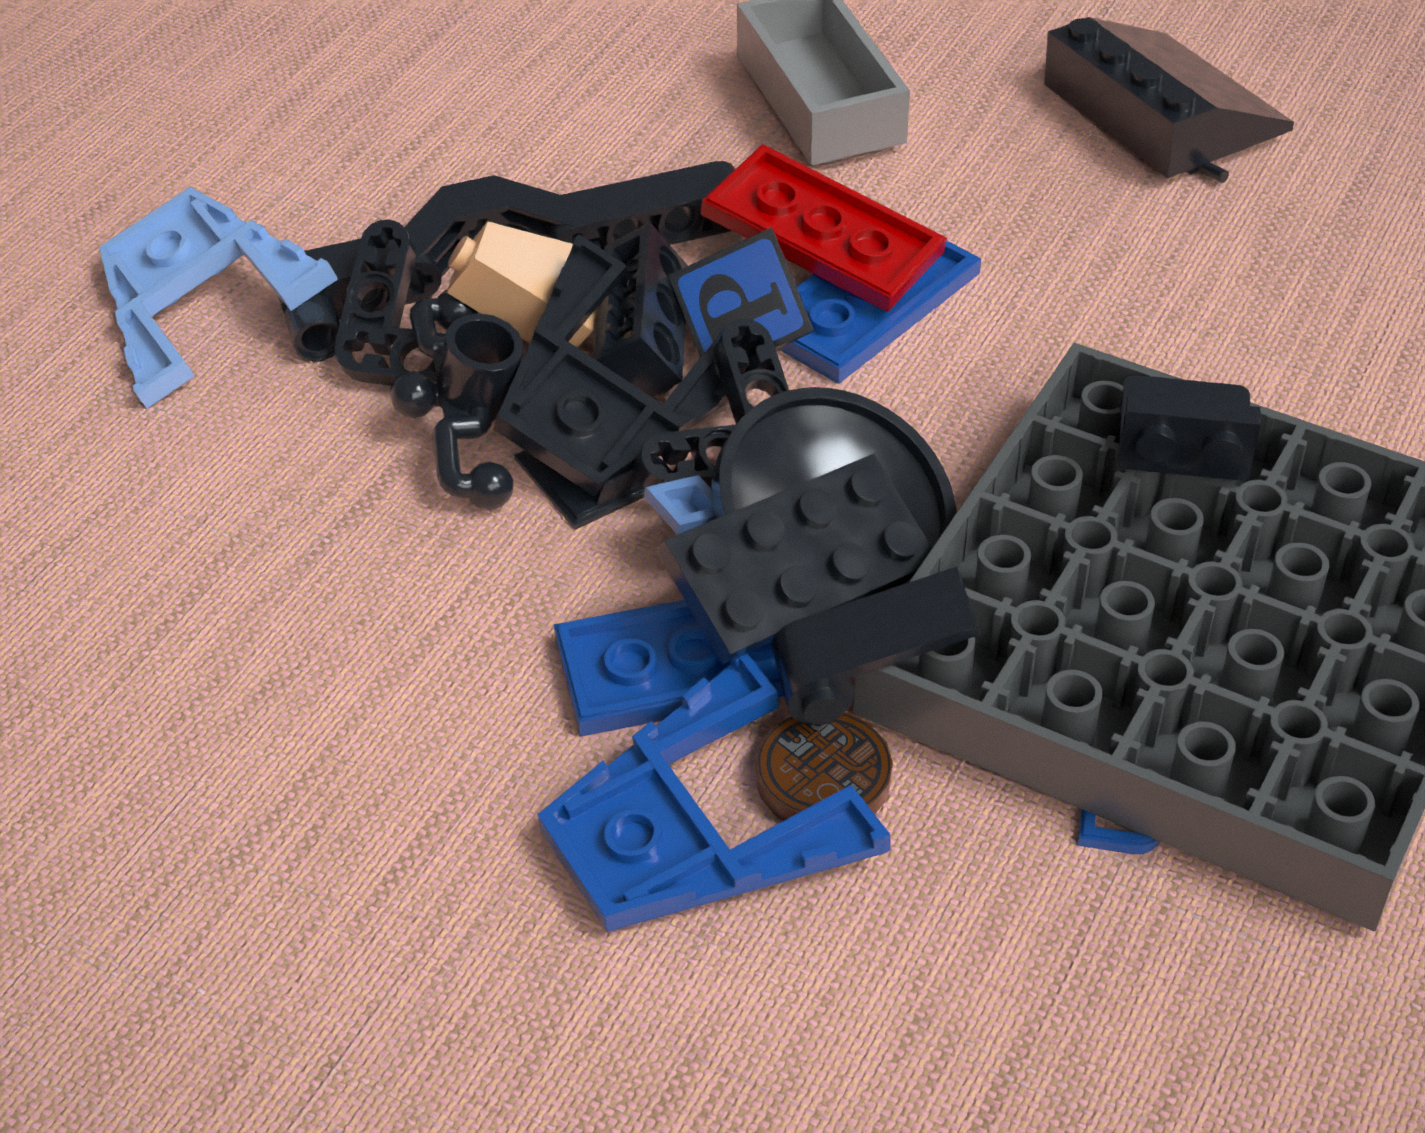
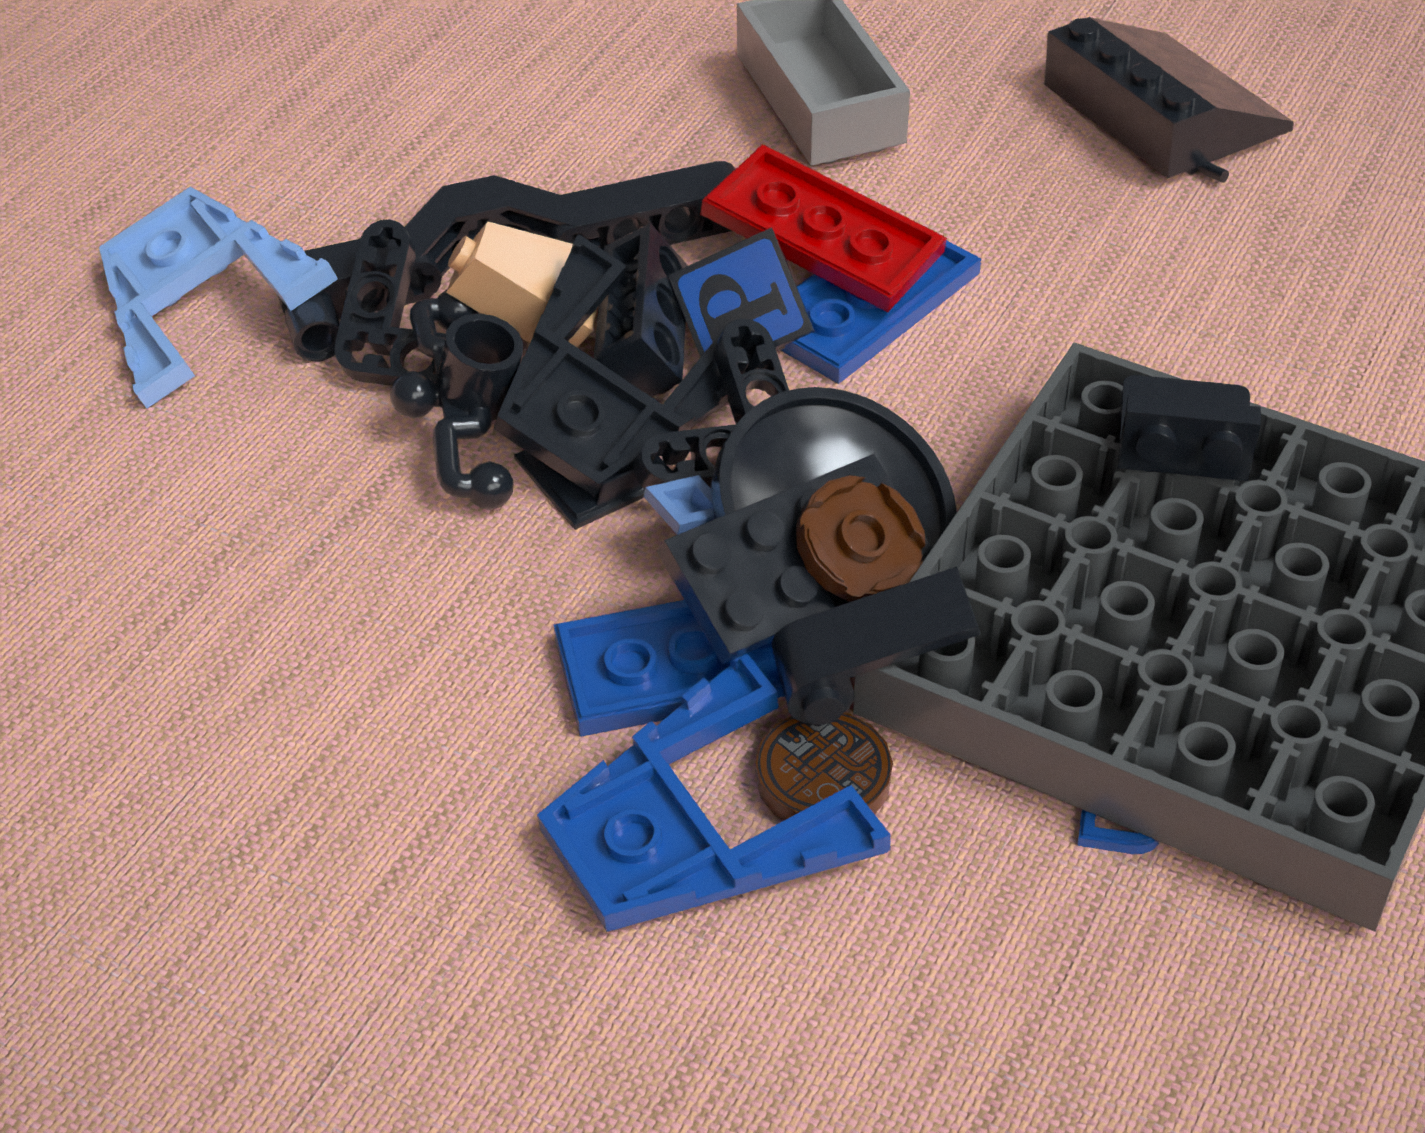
(859, 538): none -> reddish brown tile

